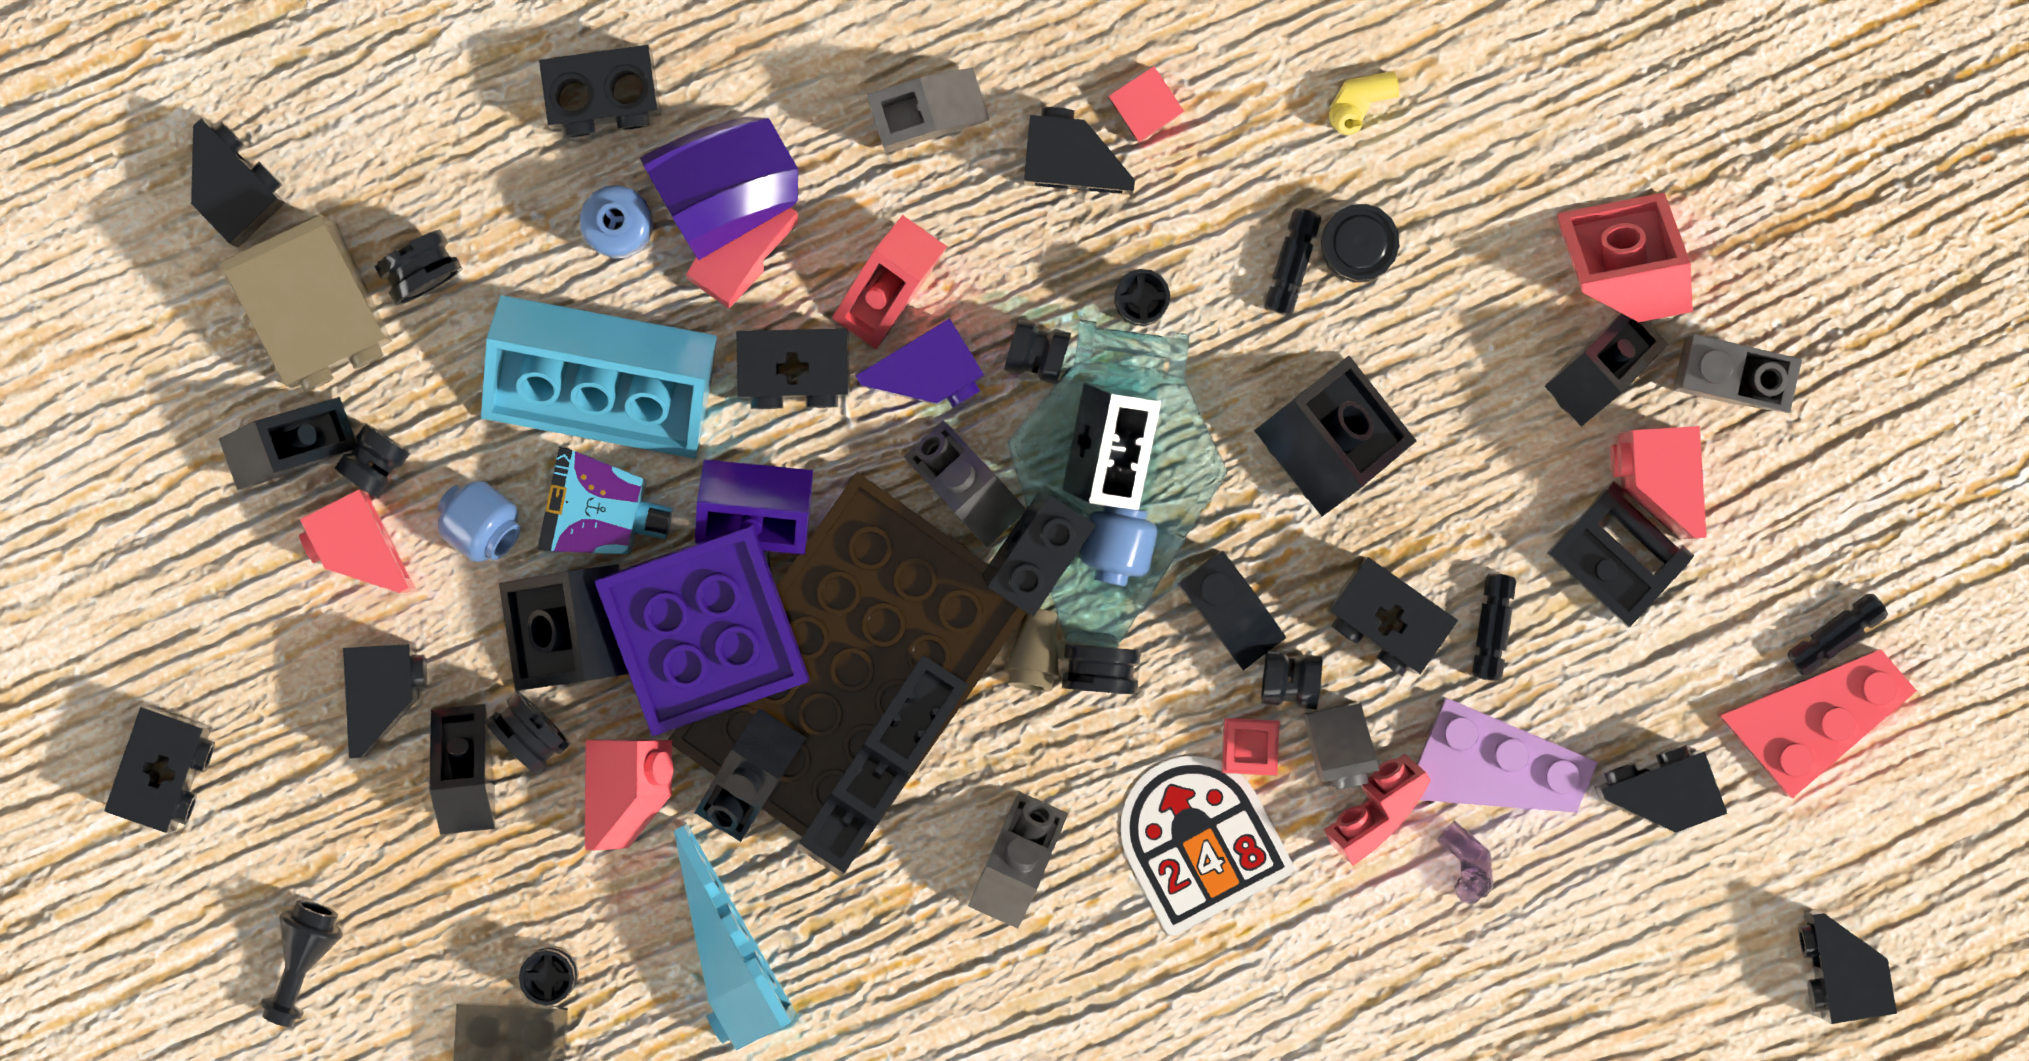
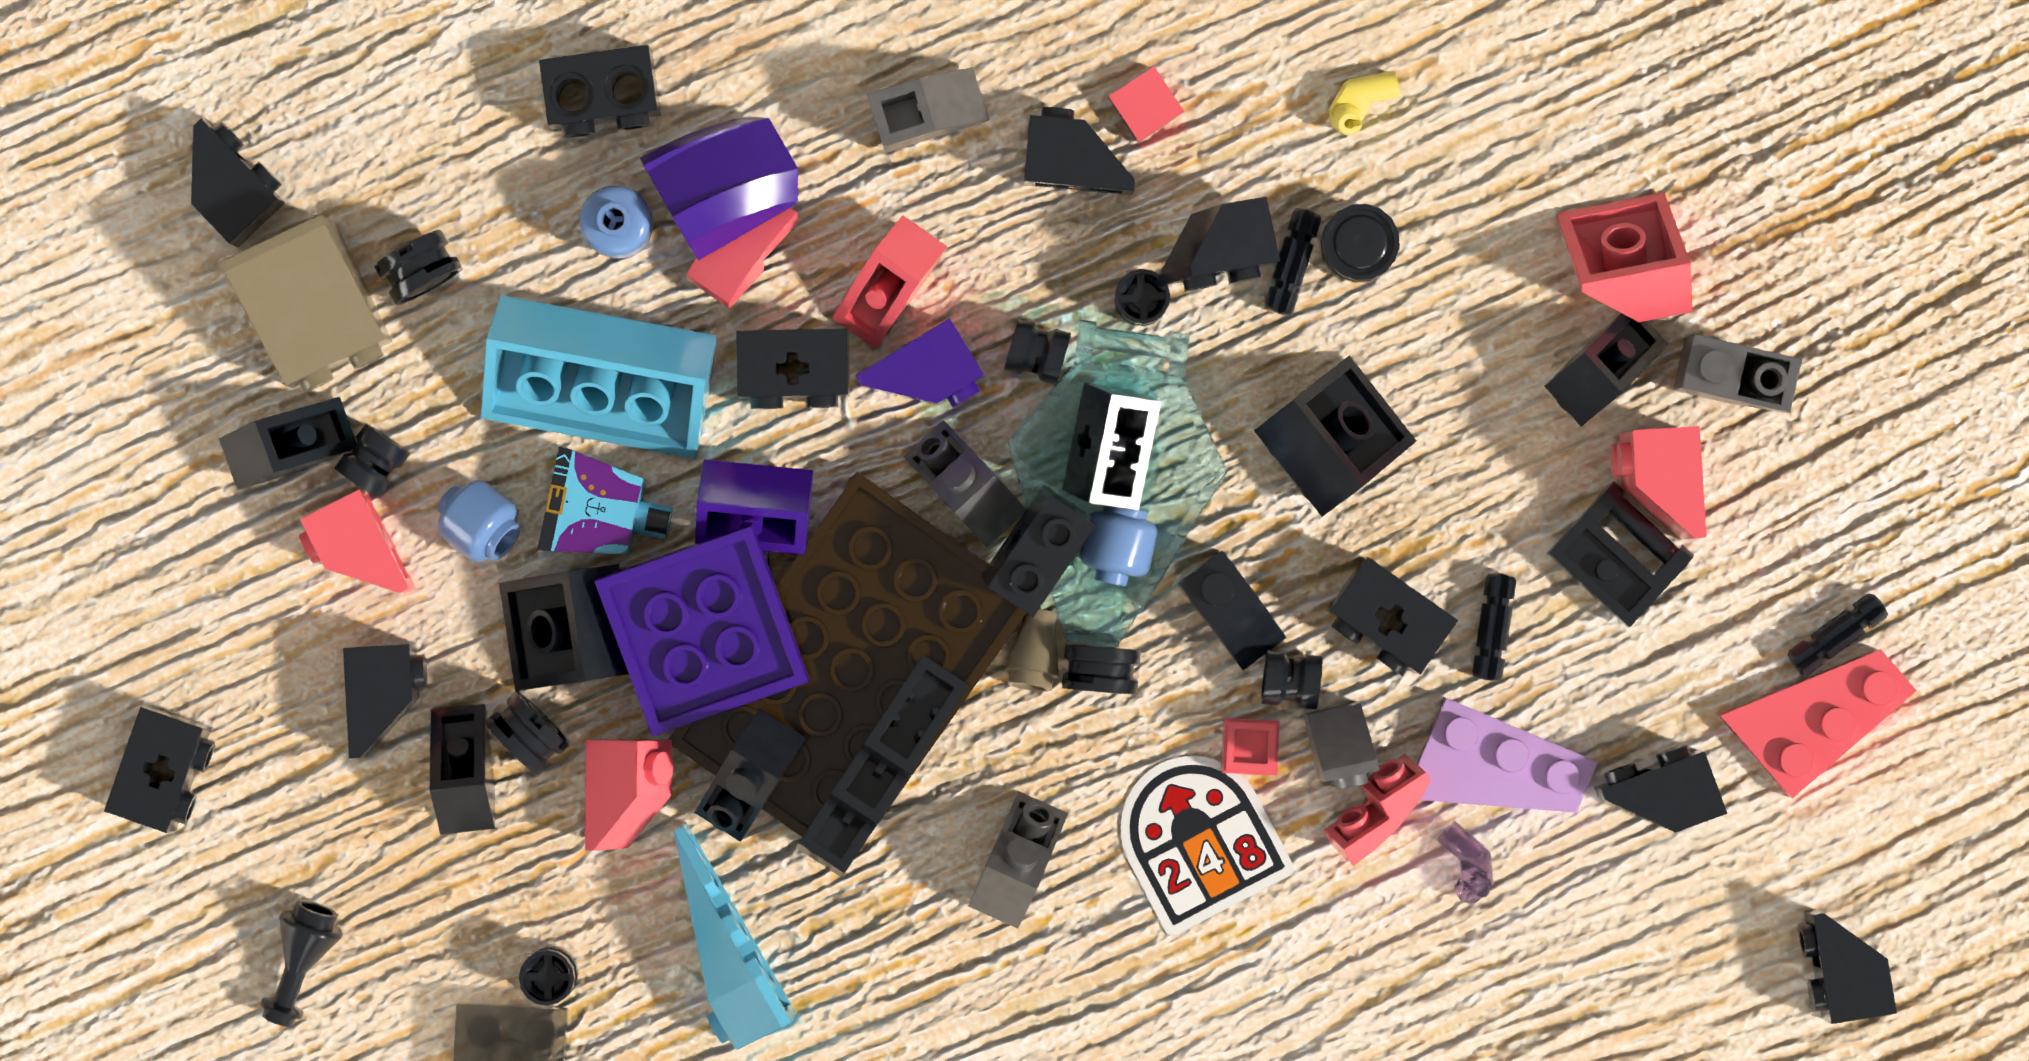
(1222, 241): none -> black slope

